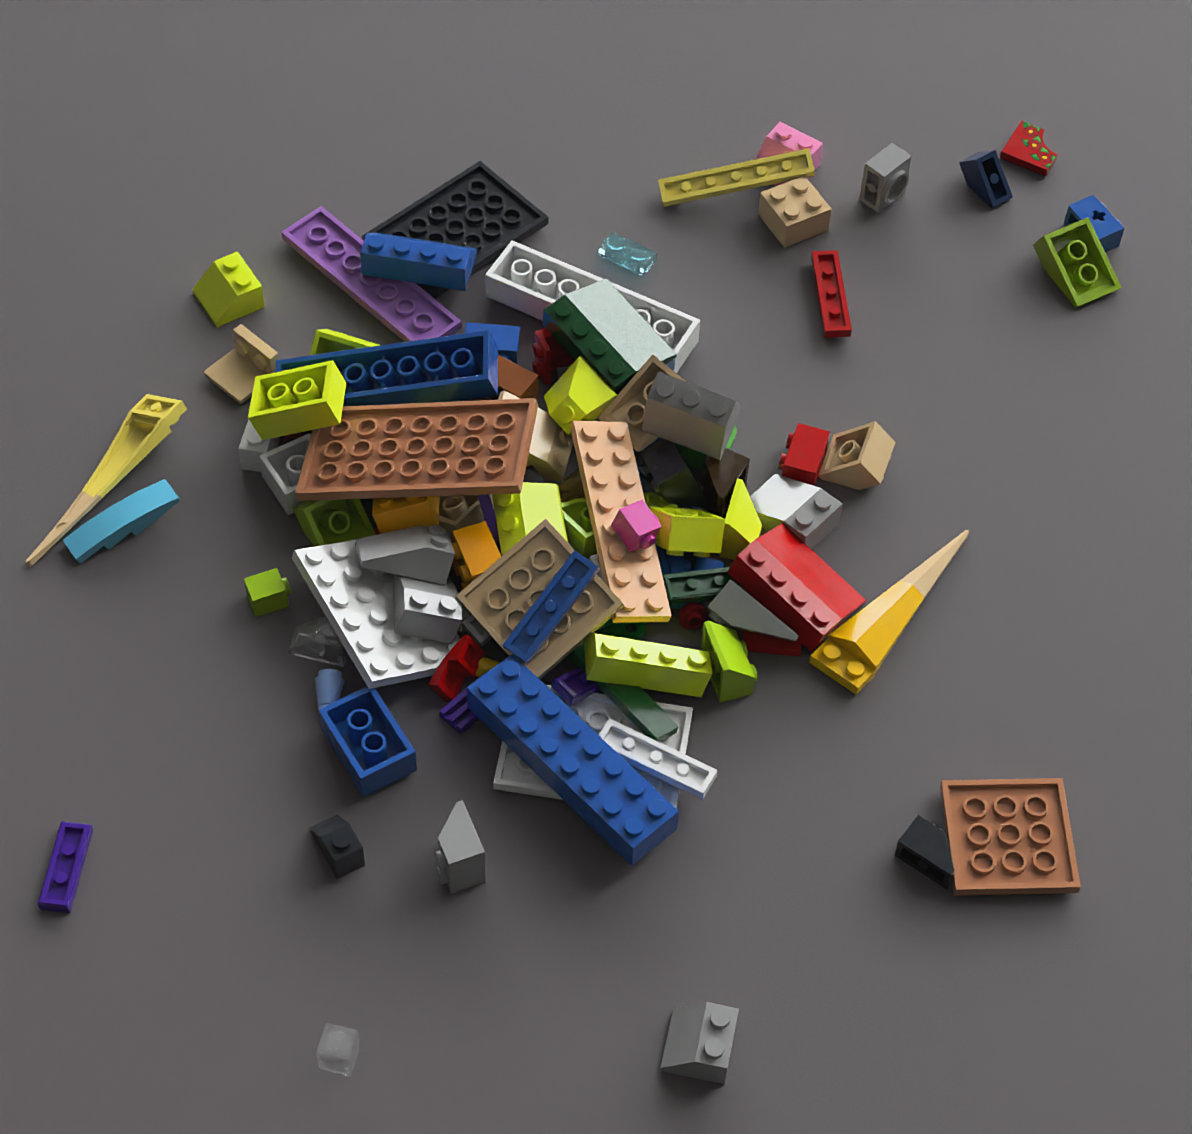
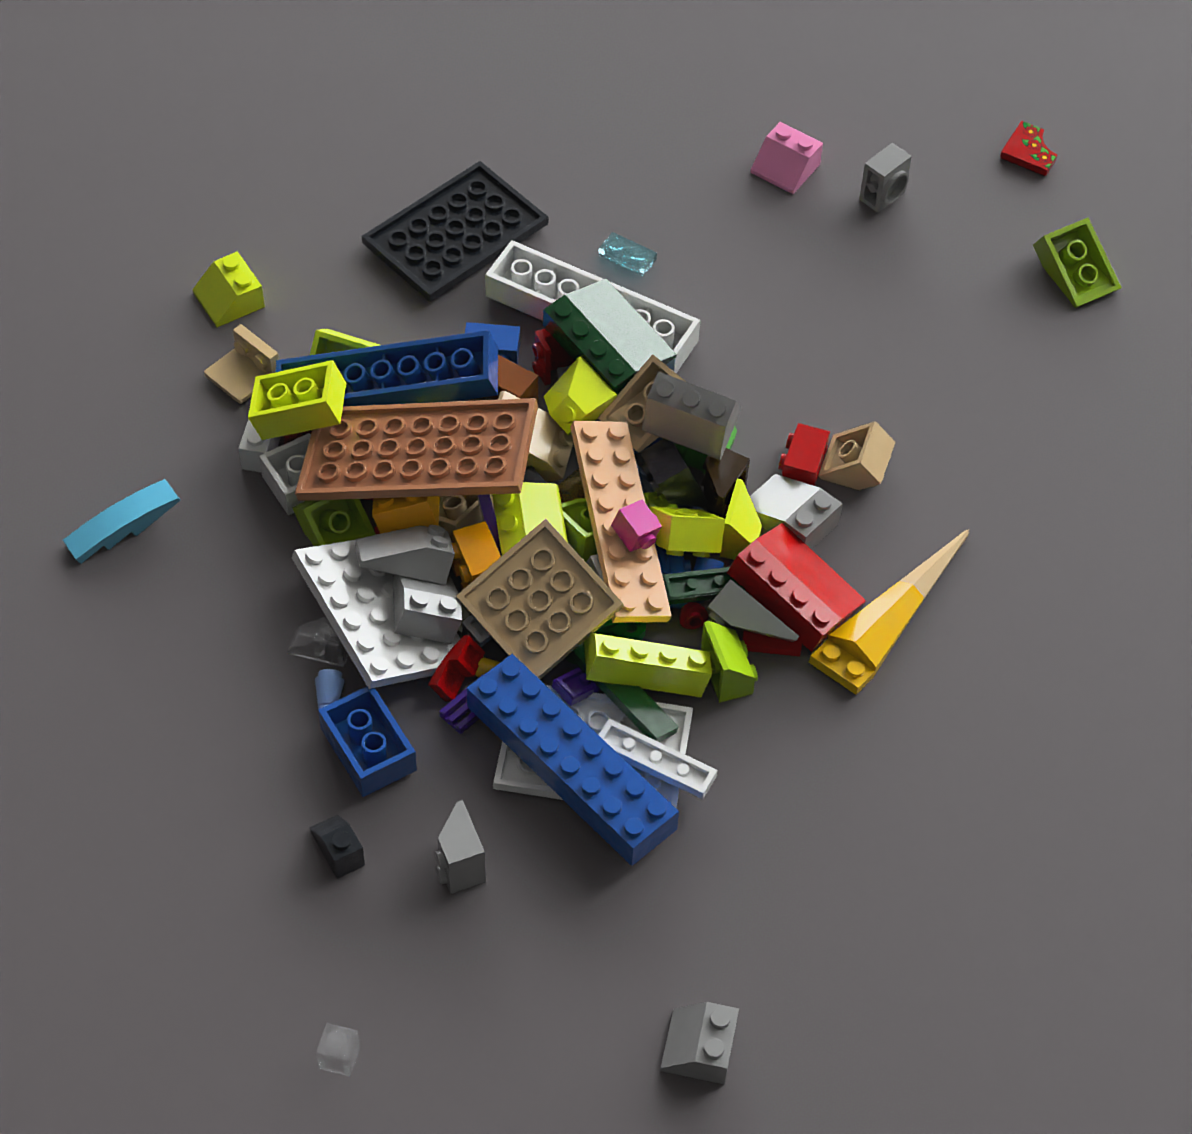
(65, 867): dark purple tile -> none
(138, 435): light yellow plate -> none
(267, 592): lime brick -> none
(395, 303): medium lavender plate -> none
(417, 261): blue slope -> none
(550, 607): blue plate -> none
(736, 177): light yellow plate -> none
(794, 211): tan brick -> none
(831, 294): red plate -> none
(927, 851): black slope -> none
(986, 177): dark blue slope -> none
(1009, 836): nougat plate -> none
(1104, 223): blue brick -> none

